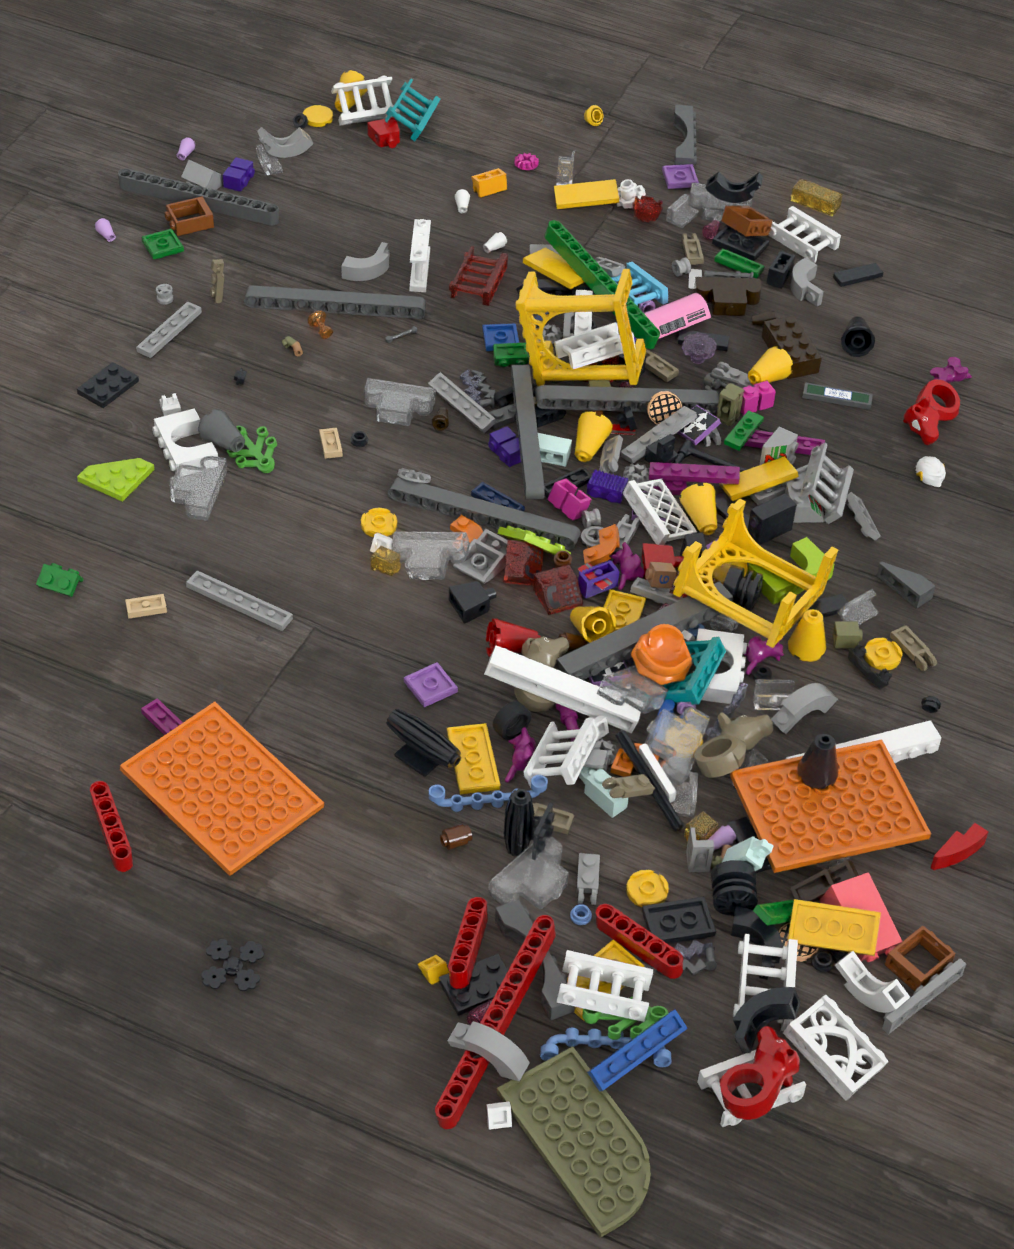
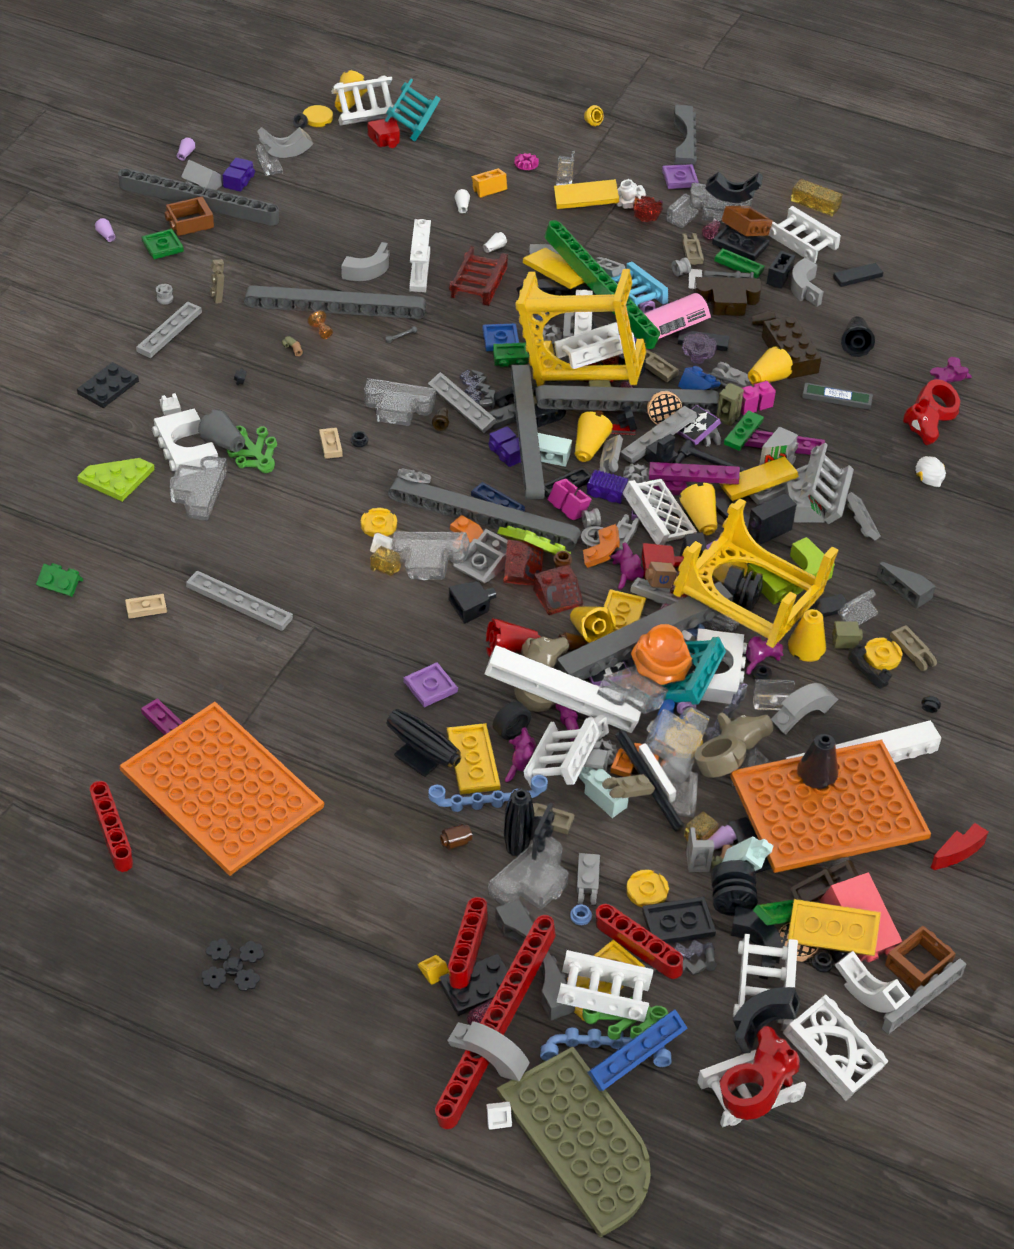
(588, 587): dark purple brick -> none
(602, 583): red sticker -> none
(695, 379): none -> blue slope

